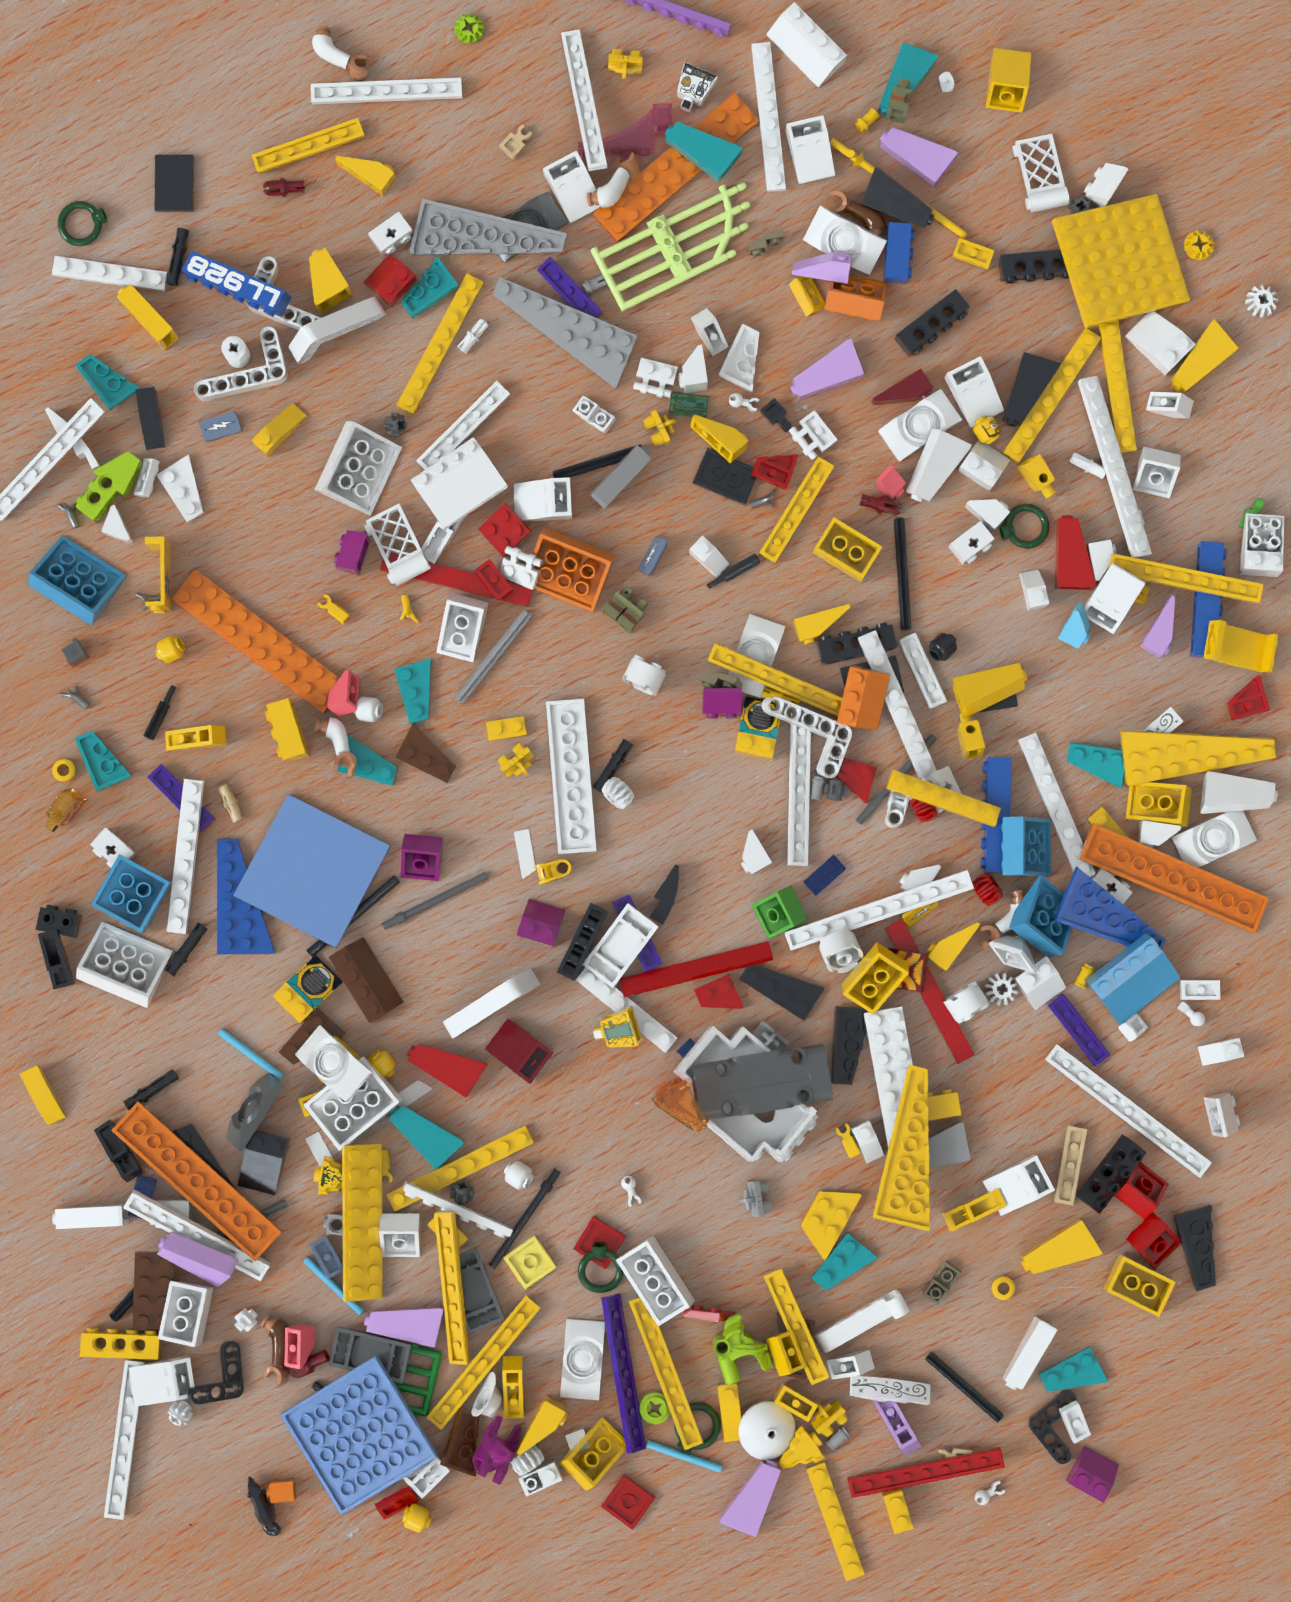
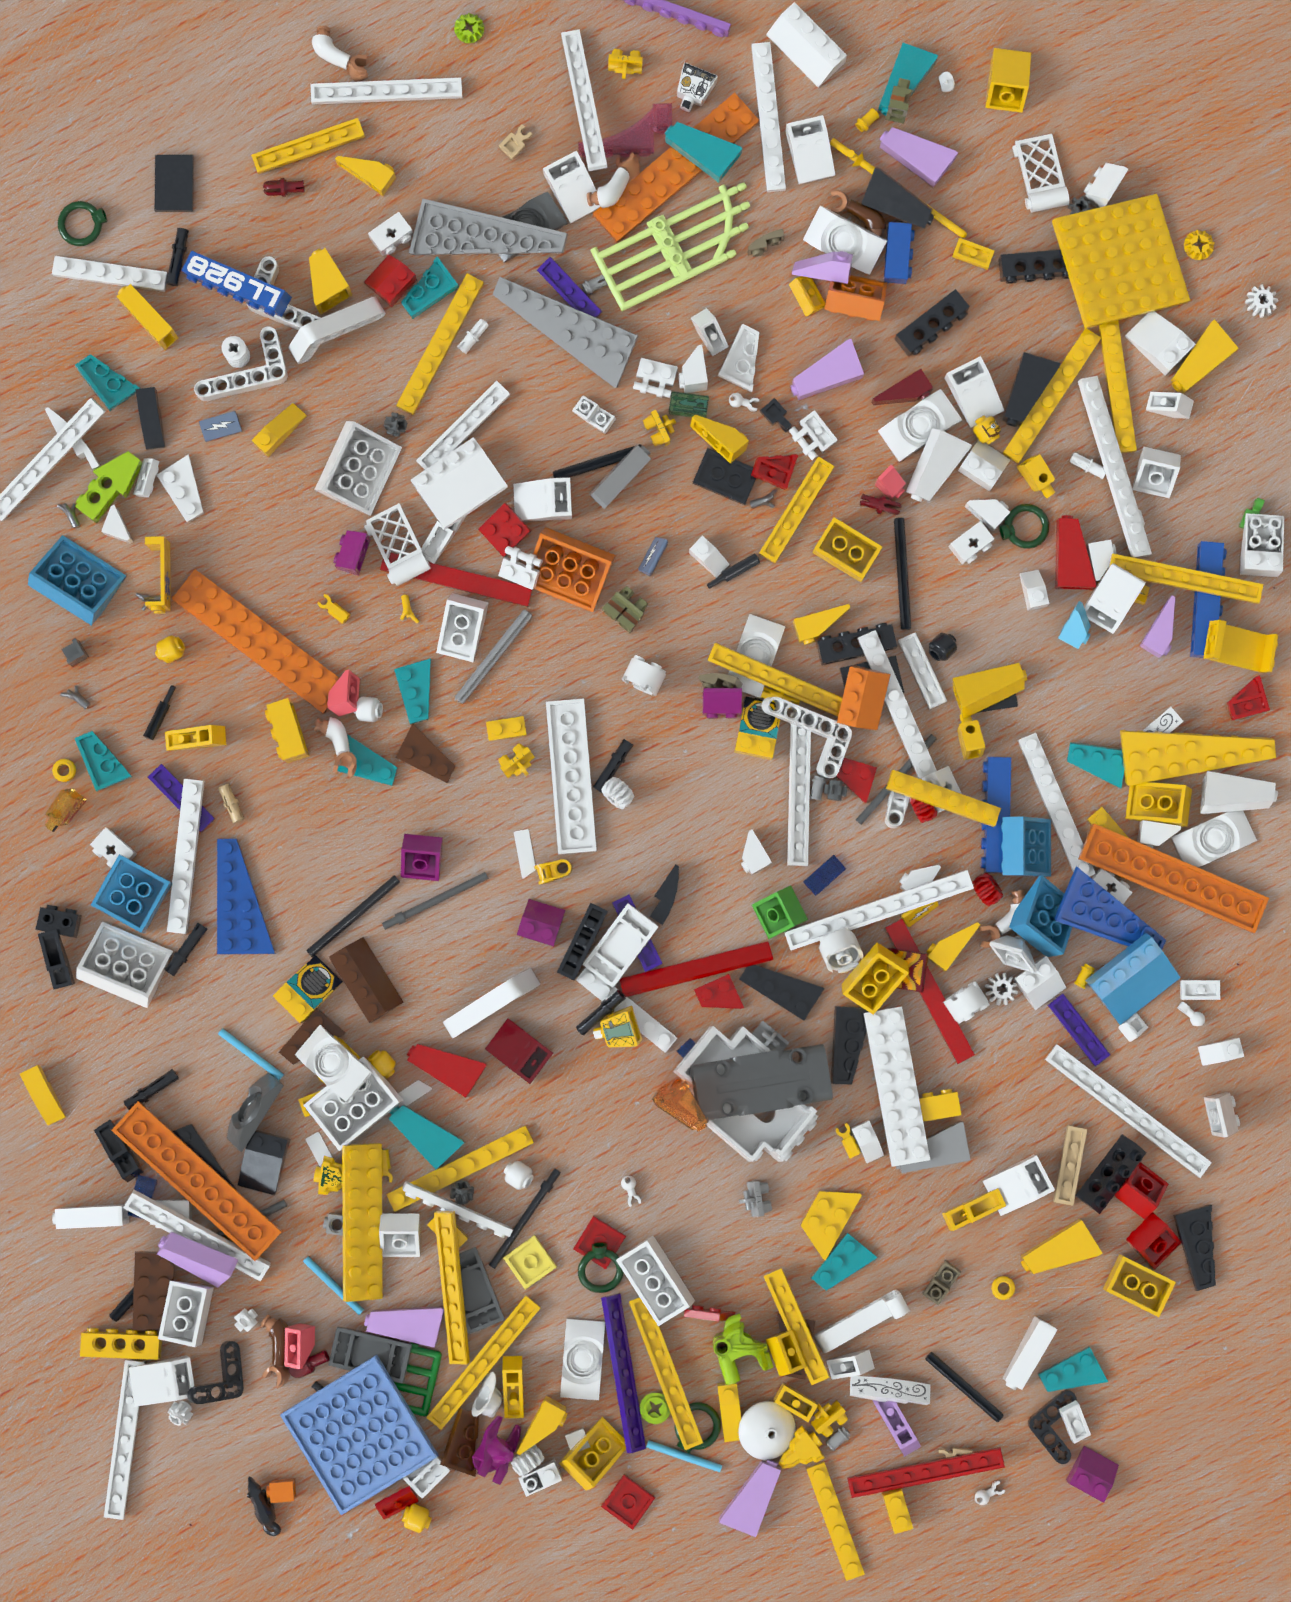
(311, 871): medium blue tile -> none
(326, 1257): sand blue plate -> none
(493, 580): red plate -> none
(606, 1007): none -> black pin
(905, 1176): yellow wing -> none

